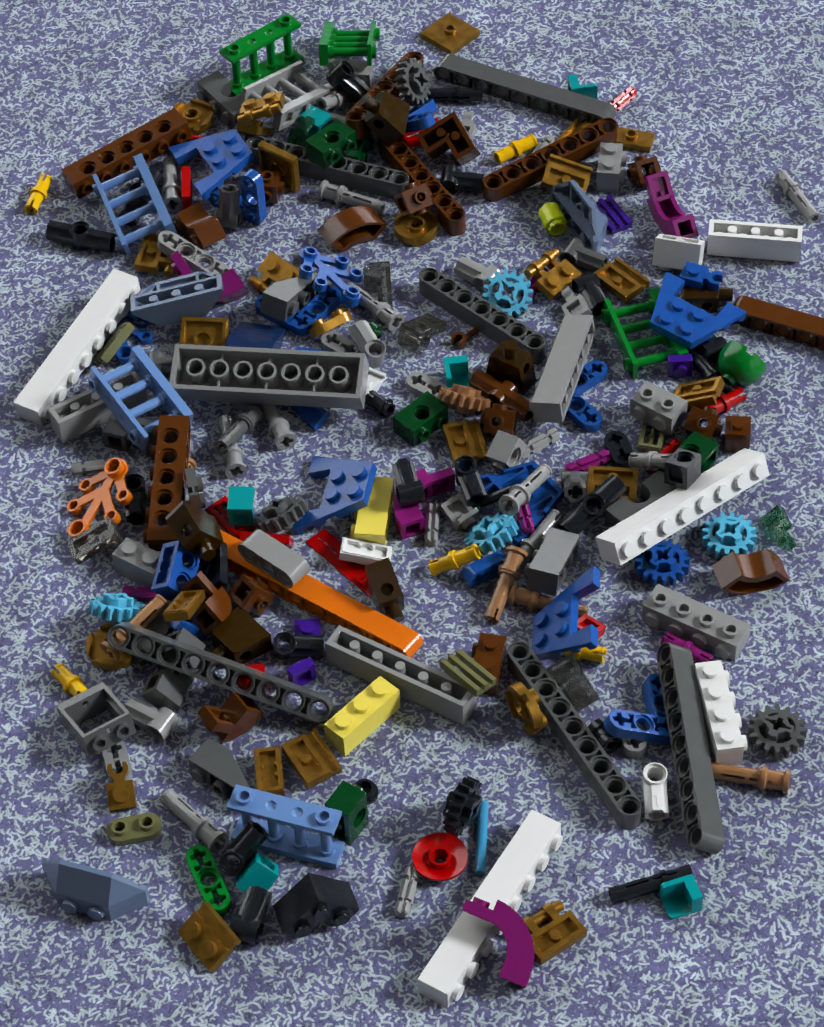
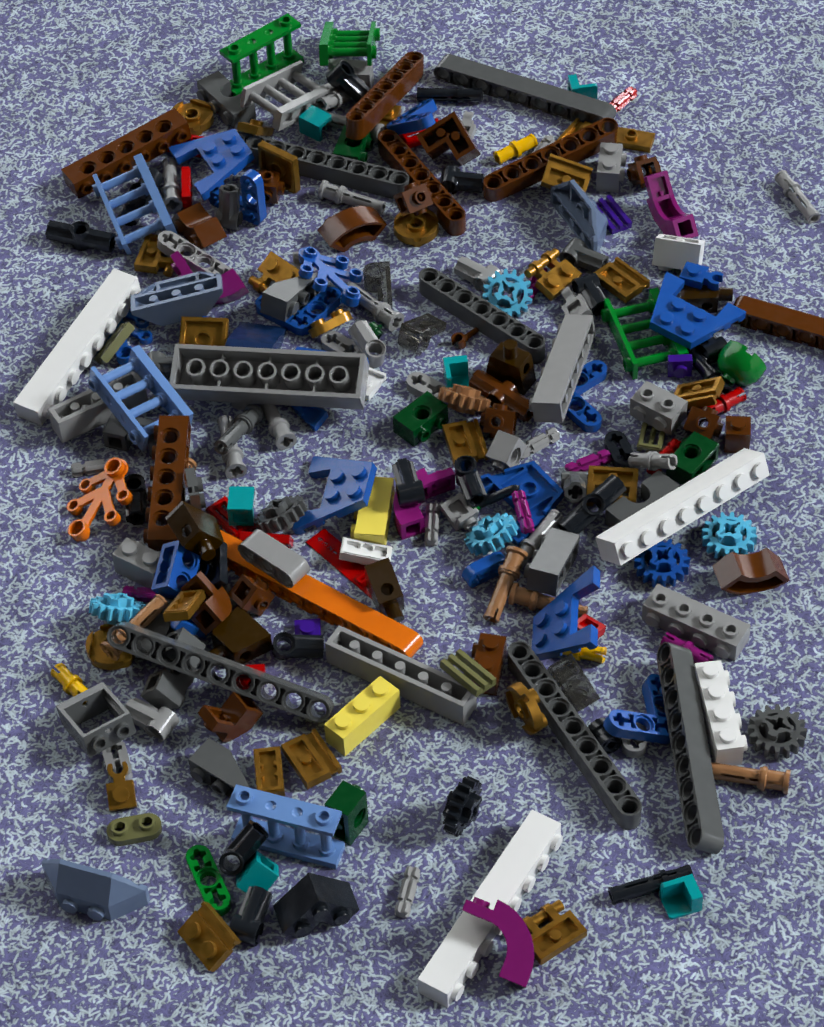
(38, 194): yellow pin -> none
(101, 537): clear smoke plate -> none
(201, 827): light grey pin -> none
(262, 107): pearl gold plate -> none
(300, 134): clear green plate -> none
(302, 672): dark purple plate -> none
(331, 144): dark green brick -> none
(370, 789): black plate -> none
(384, 406): black pin -> none
(386, 116): dark brown torso -> none
(412, 81): dark grey gear -> none
(439, 846): red dish -> none
(449, 34): pearl gold plate -> none
(454, 560): yellow pin -> none
(481, 839): dark azure bar -> none
(521, 493): light grey pin -> none
(552, 218): neon yellow brick -> none
(655, 792): white piece -> none
(682, 468): black brick -> none
(759, 241): white brick -> none
(776, 525): clear green plate -> none

